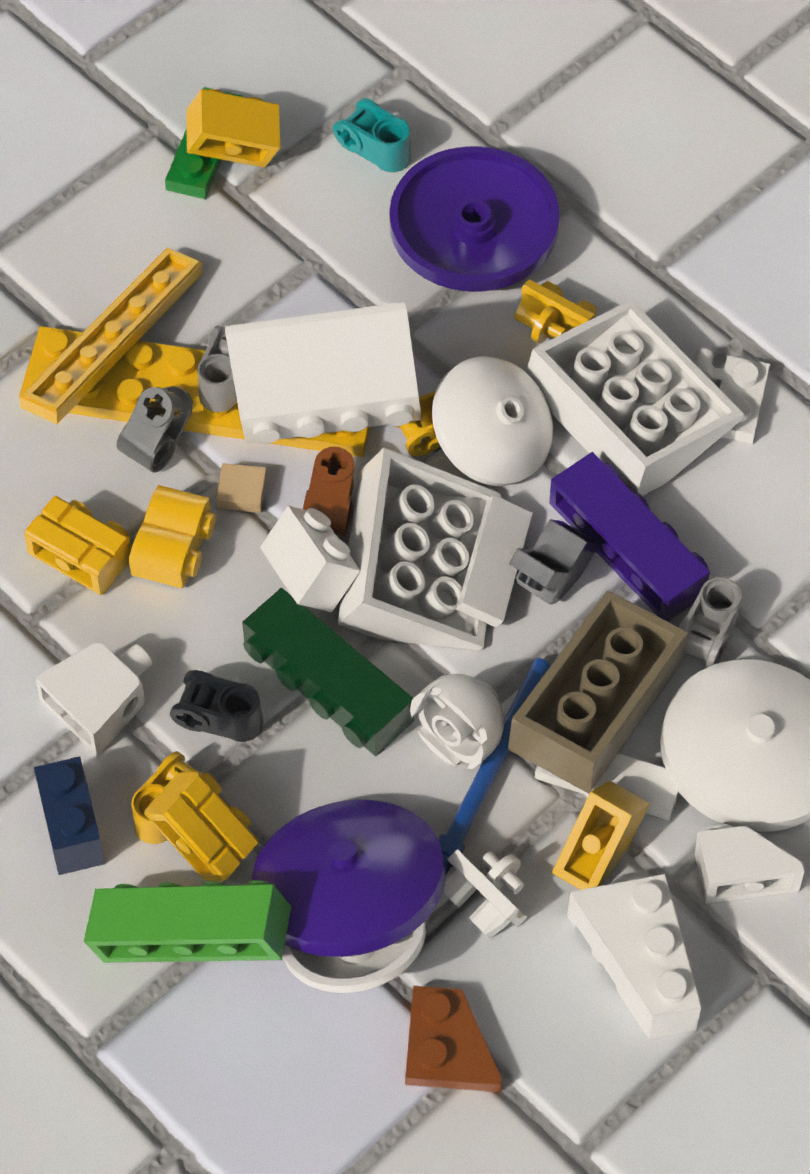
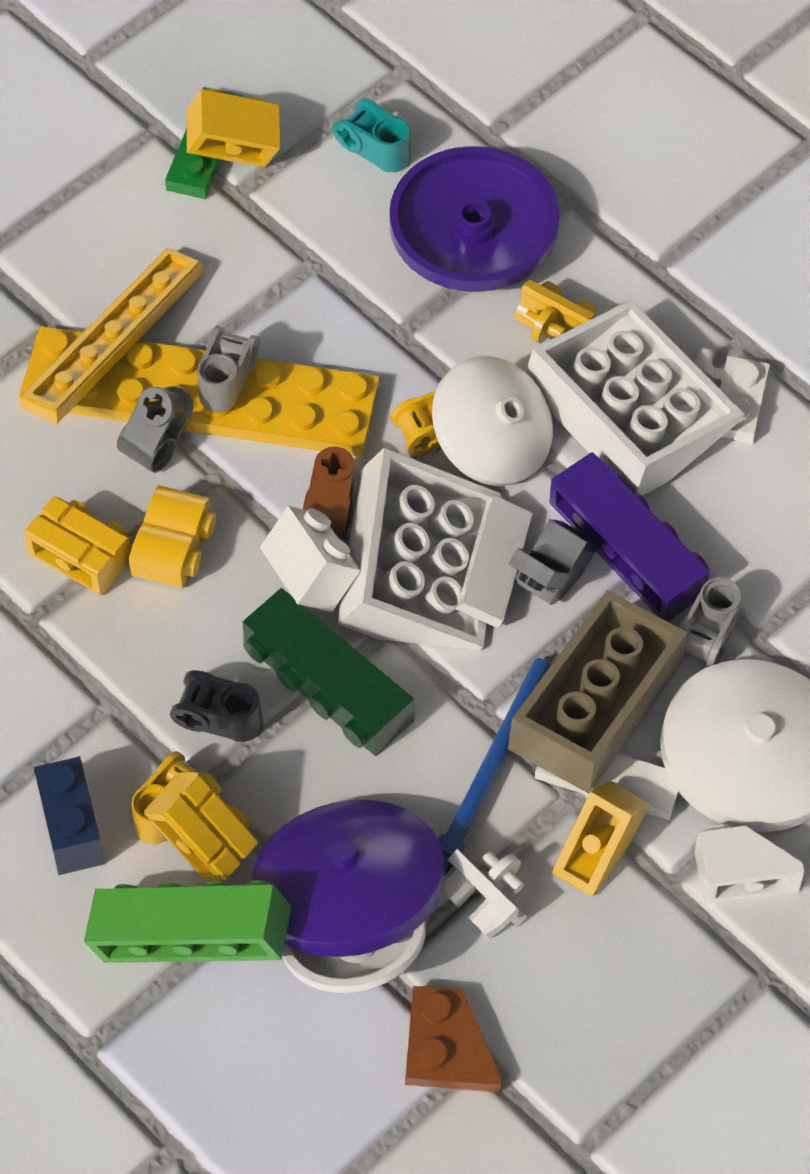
(95, 692): white torso -> none
(241, 488): tan tile -> none
(324, 373): white slope -> none
(459, 718): white cylinder -> none
(642, 949): white wedge -> none

